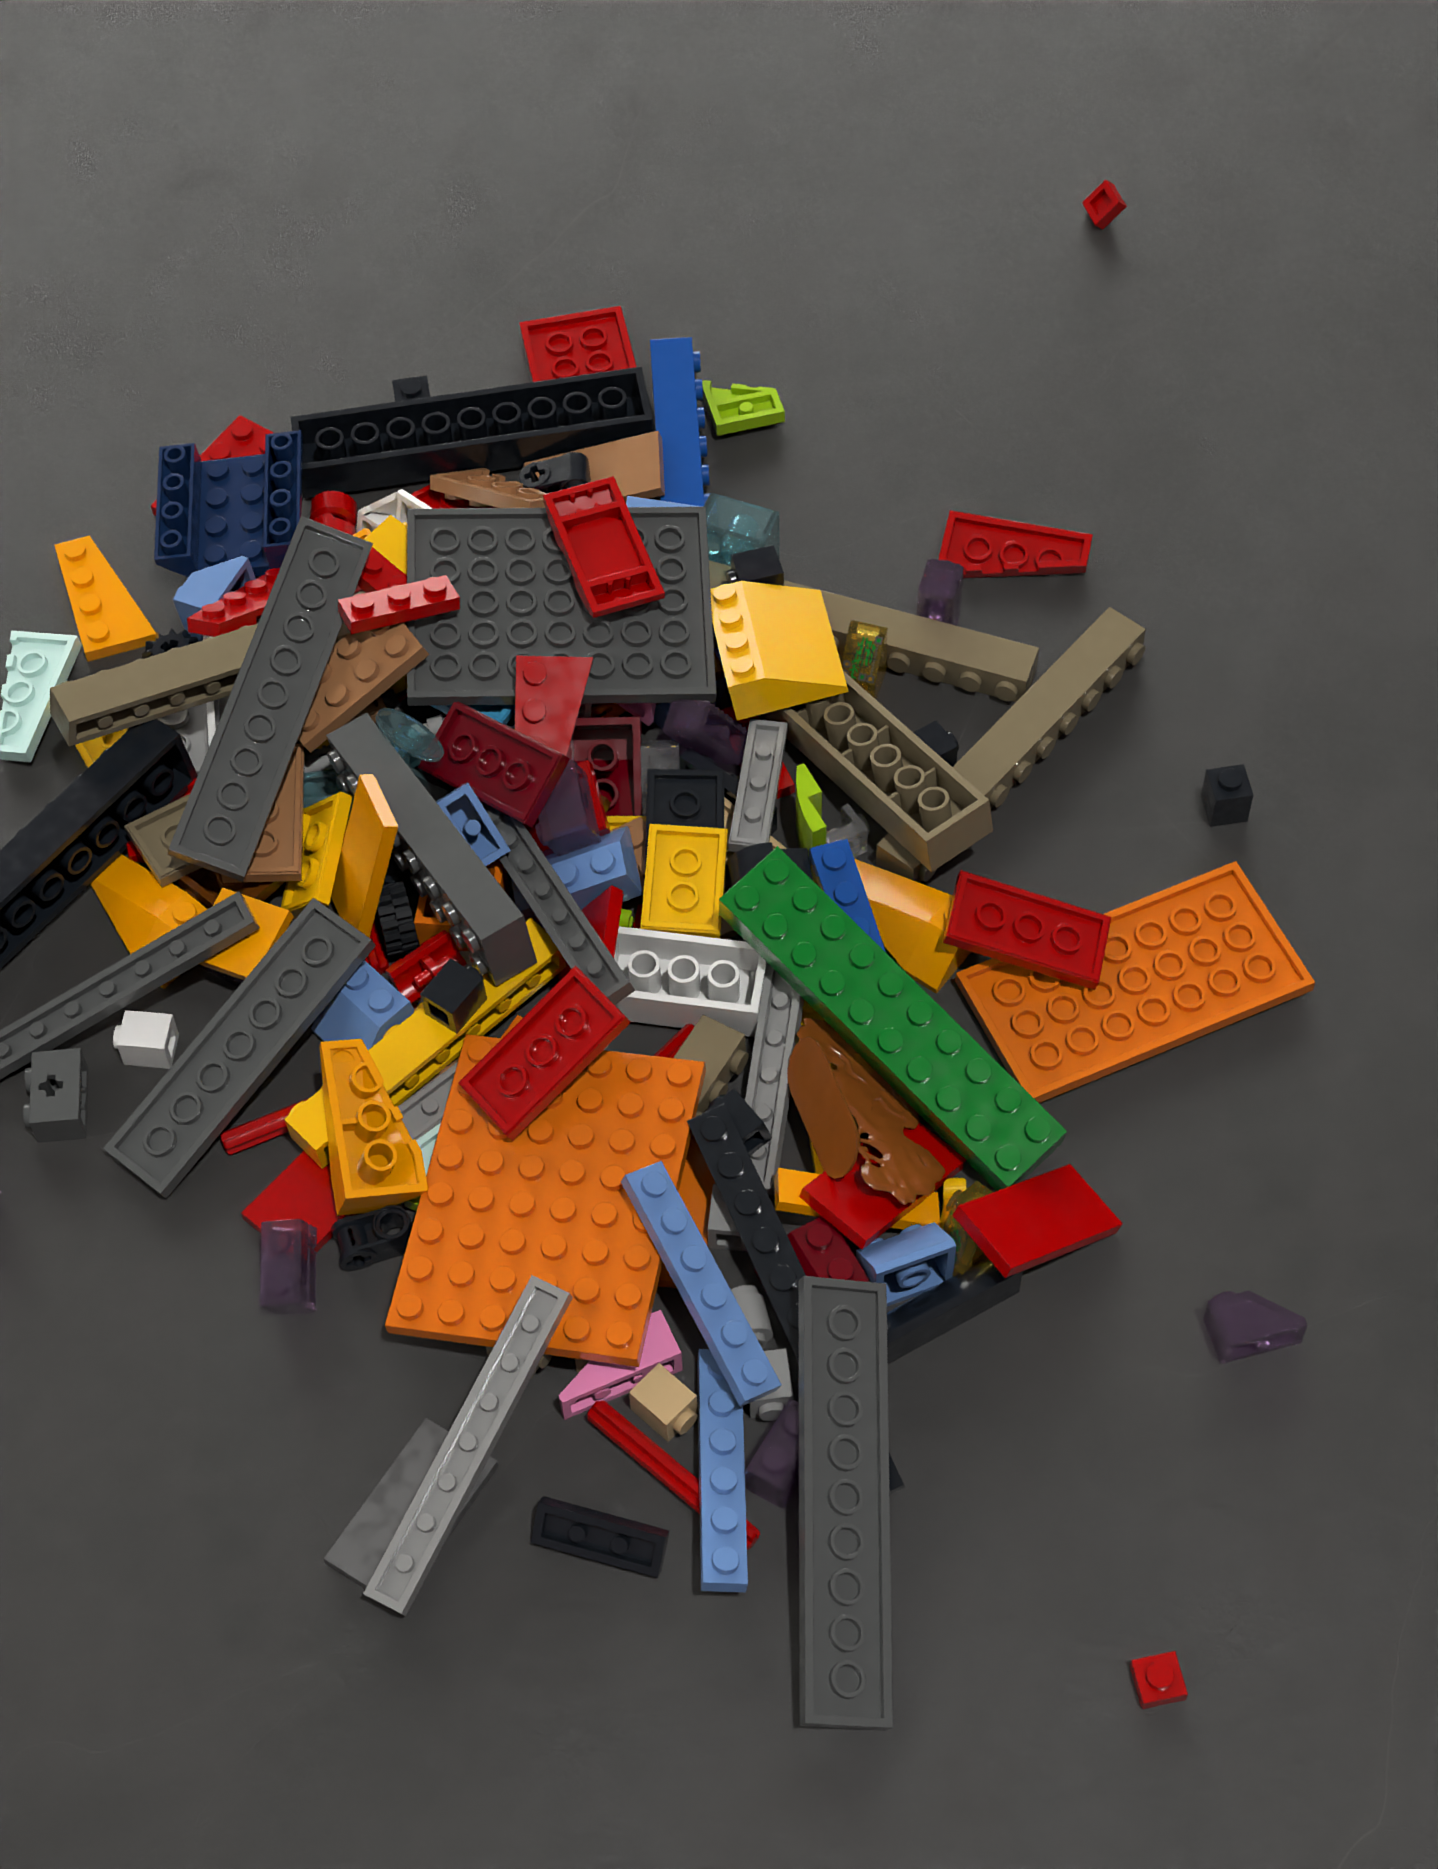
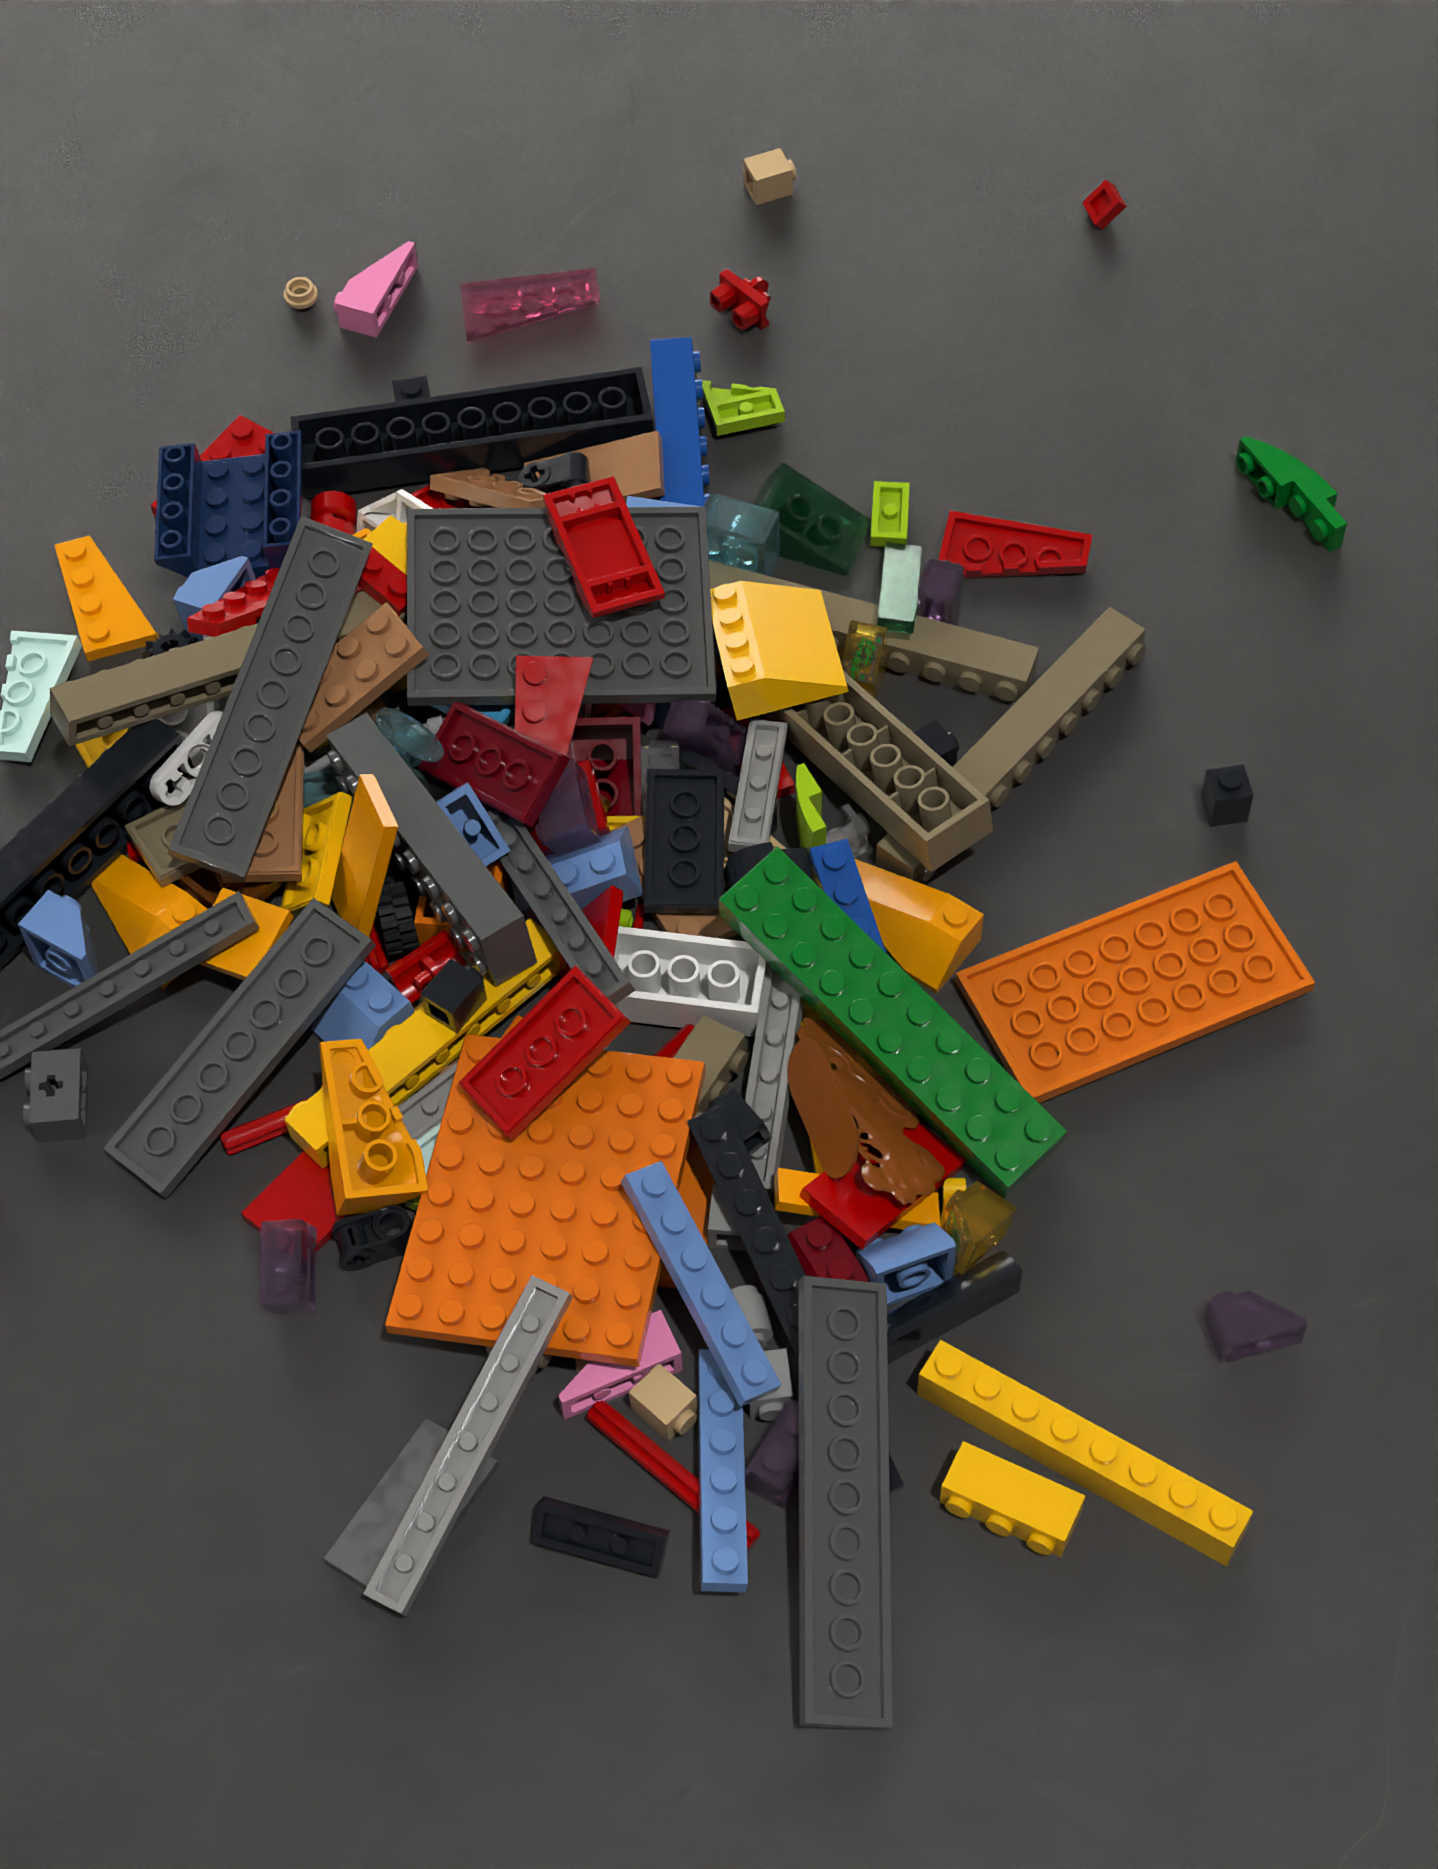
(60, 939): none -> medium blue slope
(146, 1039): white brick -> none
(179, 759): none -> white beam
(300, 293): none -> tan plate
(375, 291): none -> bright pink slope
(398, 604): red plate -> none
(522, 300): none -> clear pink wing
(577, 344): red plate -> none
(684, 879): yellow tile -> none
(745, 296): none -> red hips
(756, 566): black brick -> none
(768, 176): none -> tan brick
(812, 521): none -> clear green slope
(889, 513): none -> lime plate
(899, 587): none -> clear green tile
(1011, 1500): none -> yellow brick
(1027, 930): red tile -> none
(1037, 1220): red tile -> none
(1084, 1452): none -> yellow brick
(1158, 1680): red plate -> none
(1289, 481): none -> green slope

